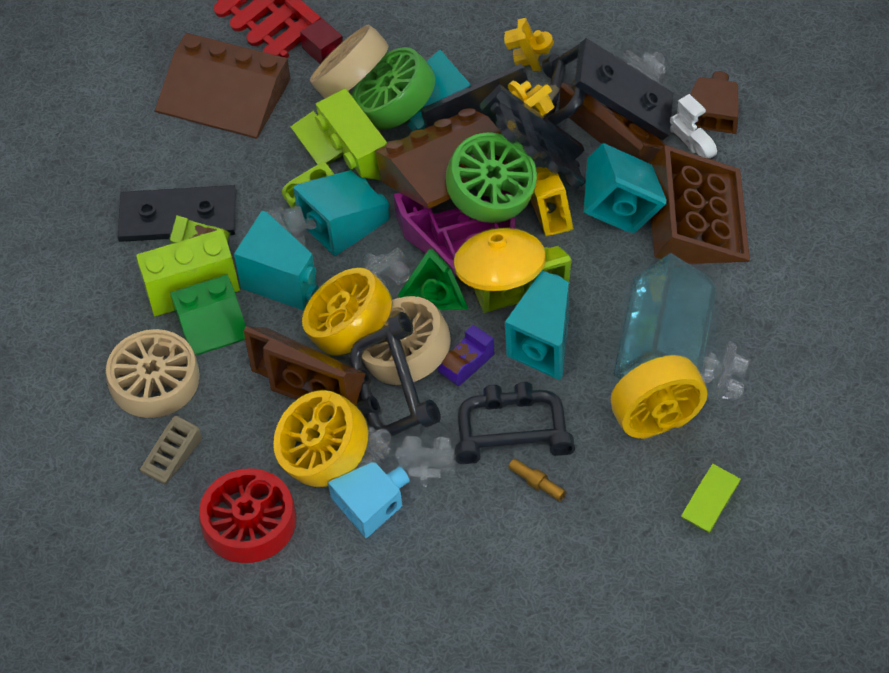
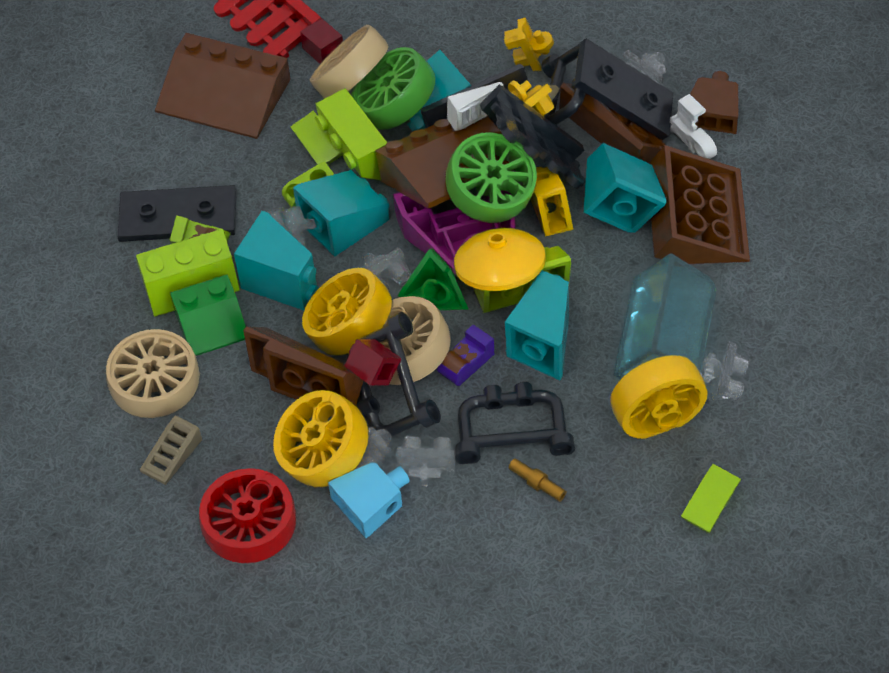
(372, 362): none -> dark red brick
(465, 107): none -> white slope

